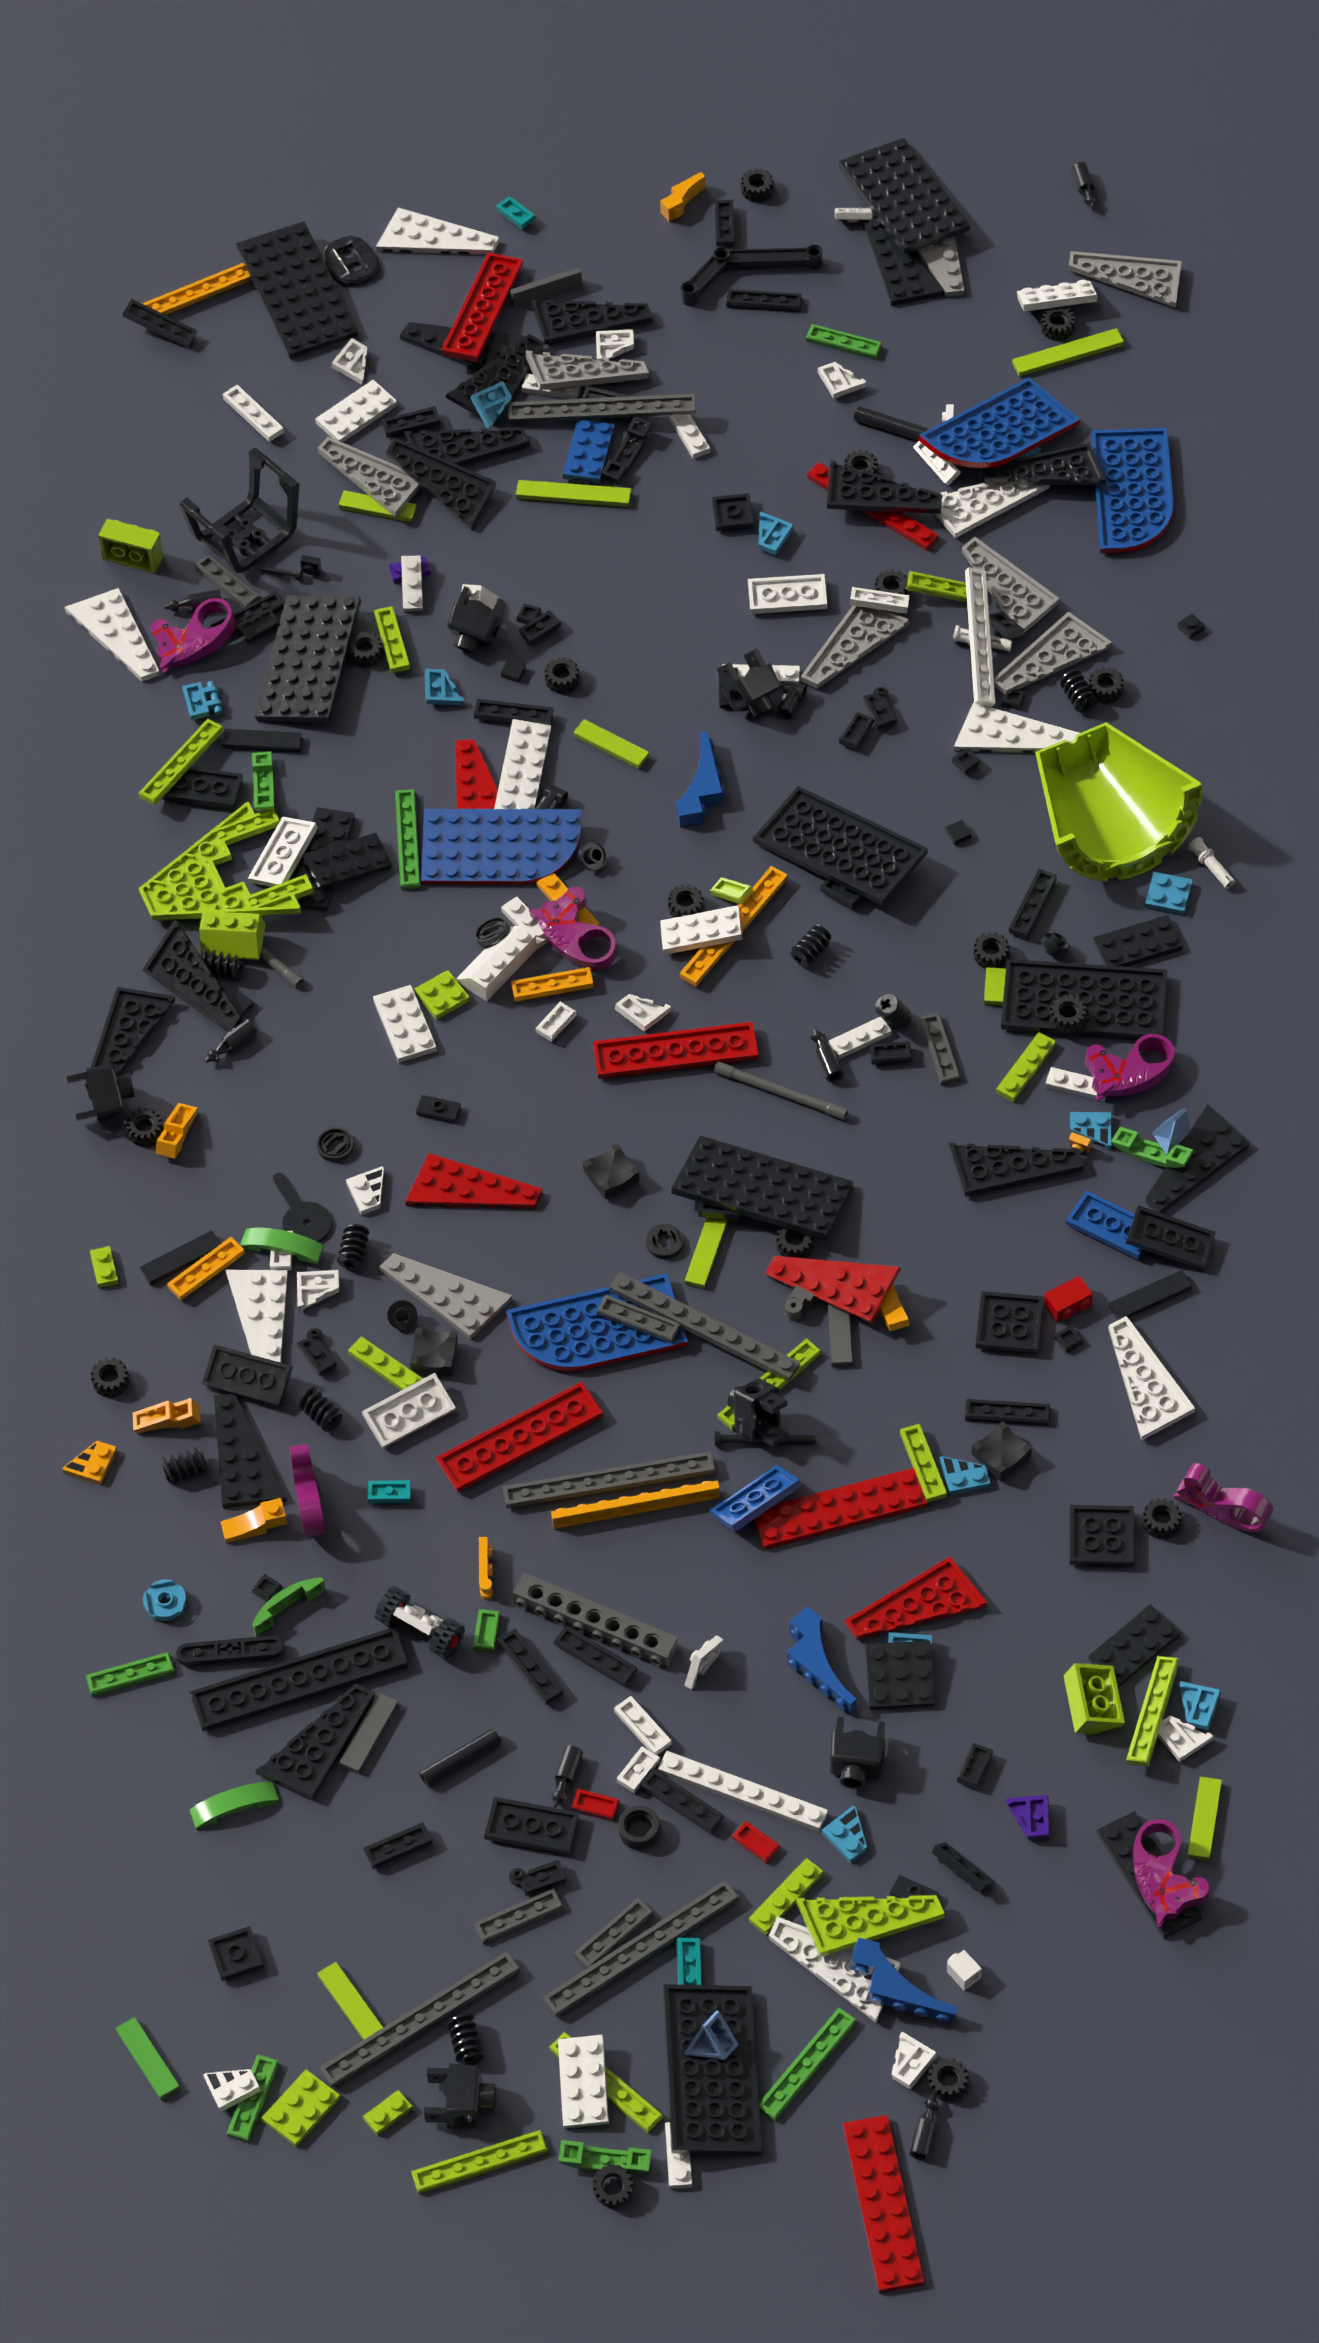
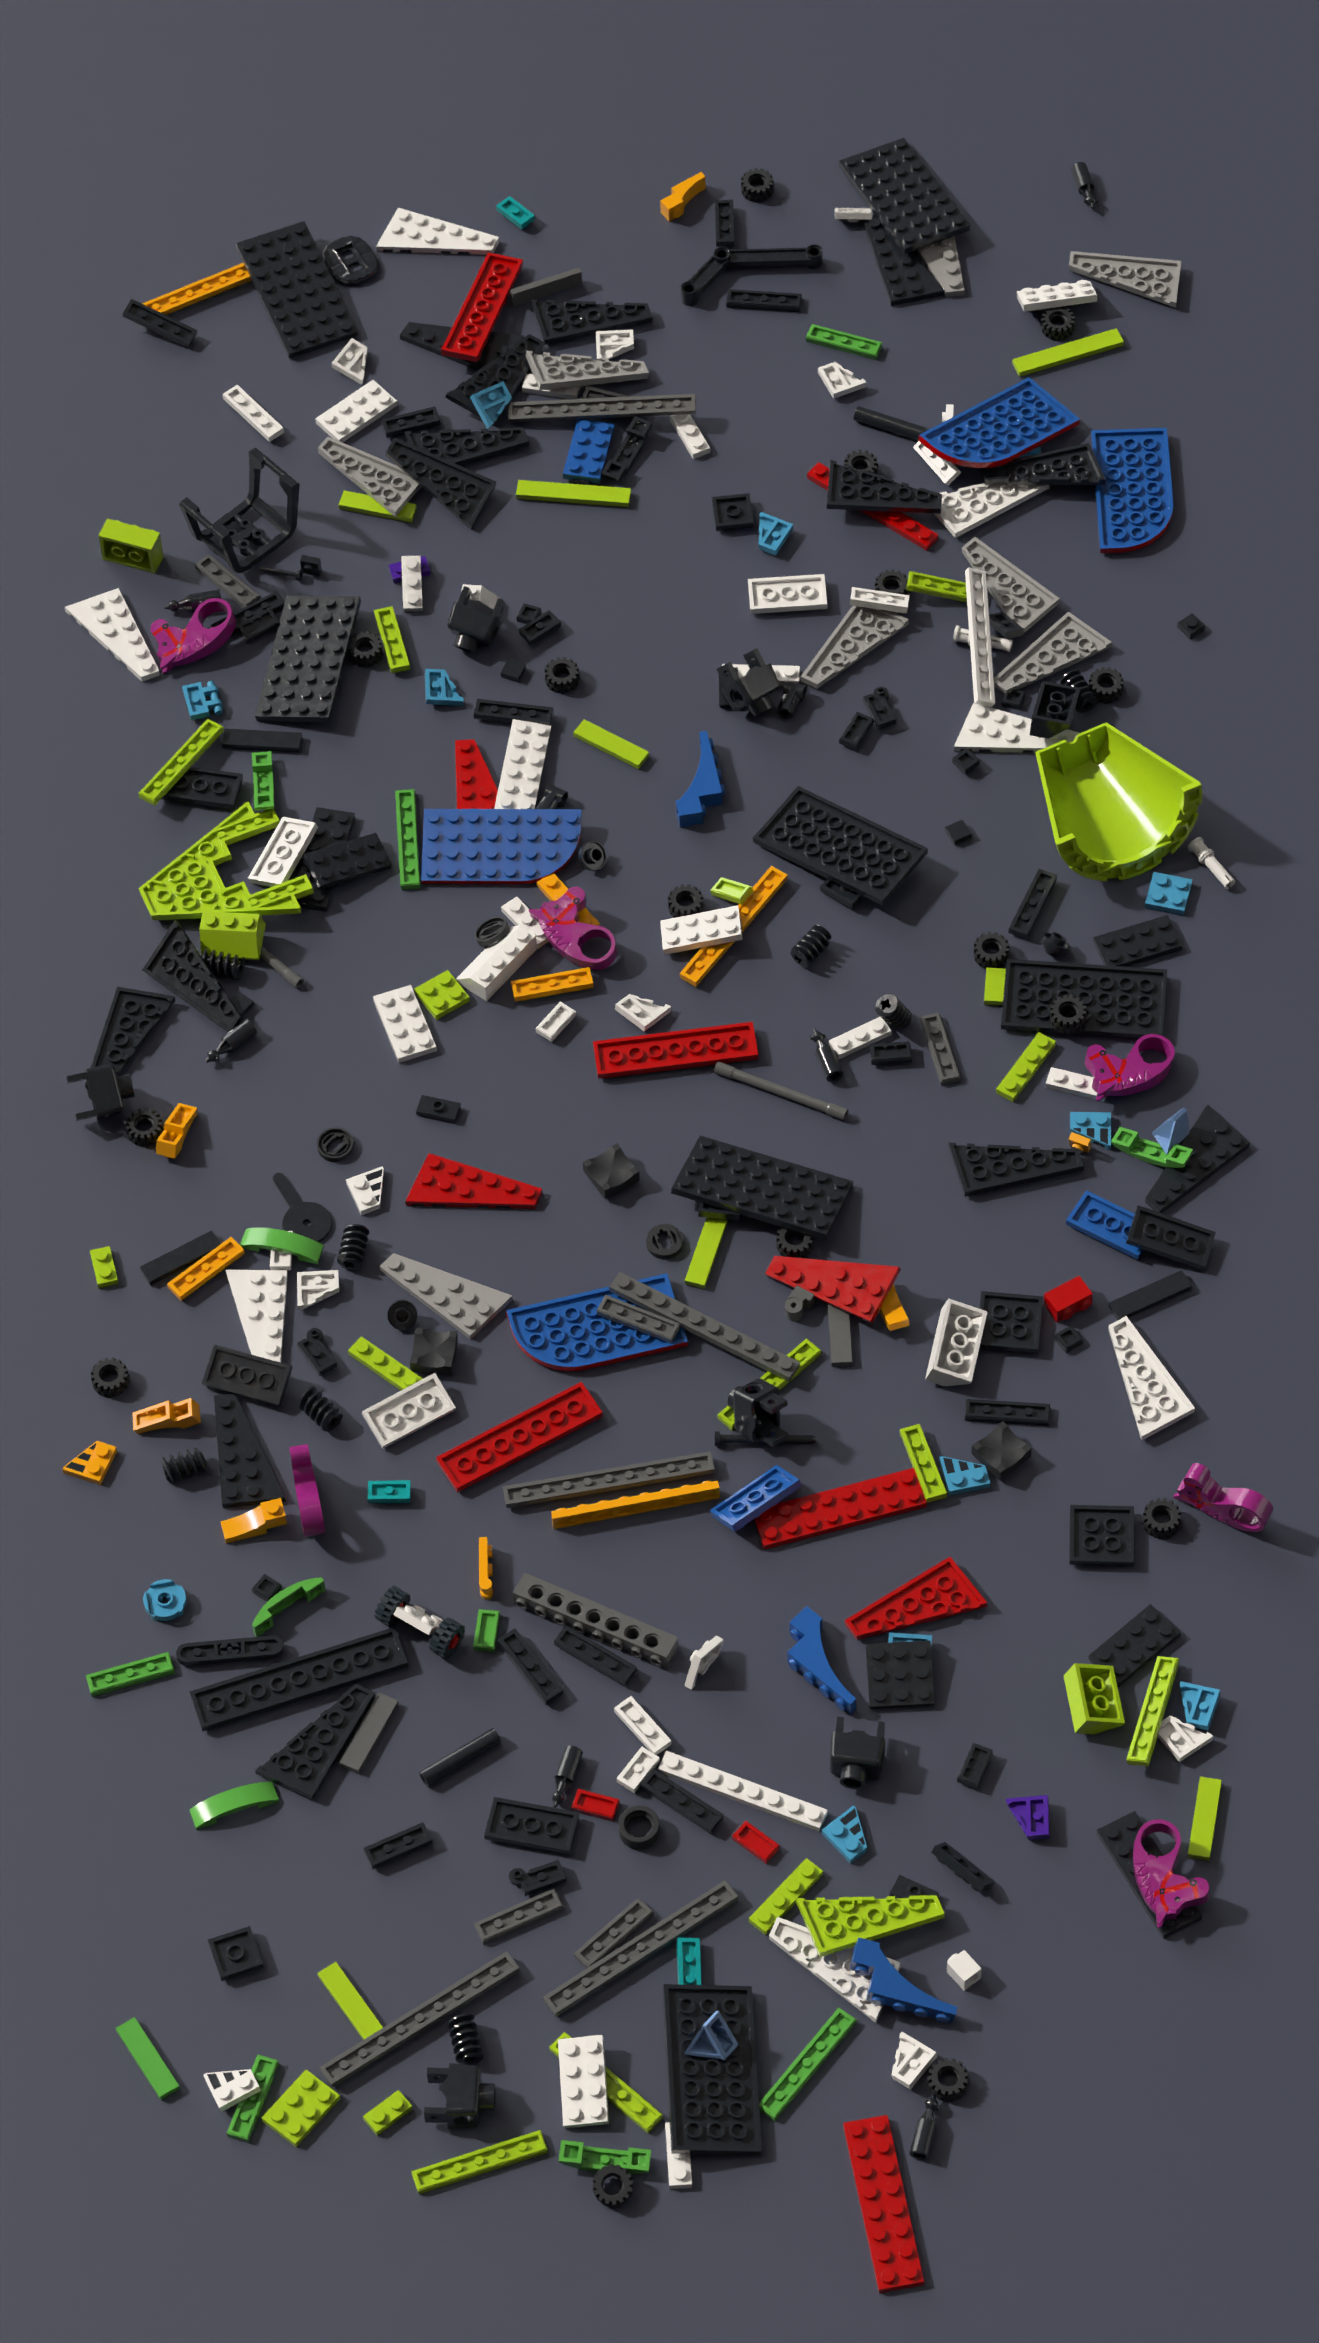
(956, 1344): none -> white slope
(1053, 709): none -> black slope

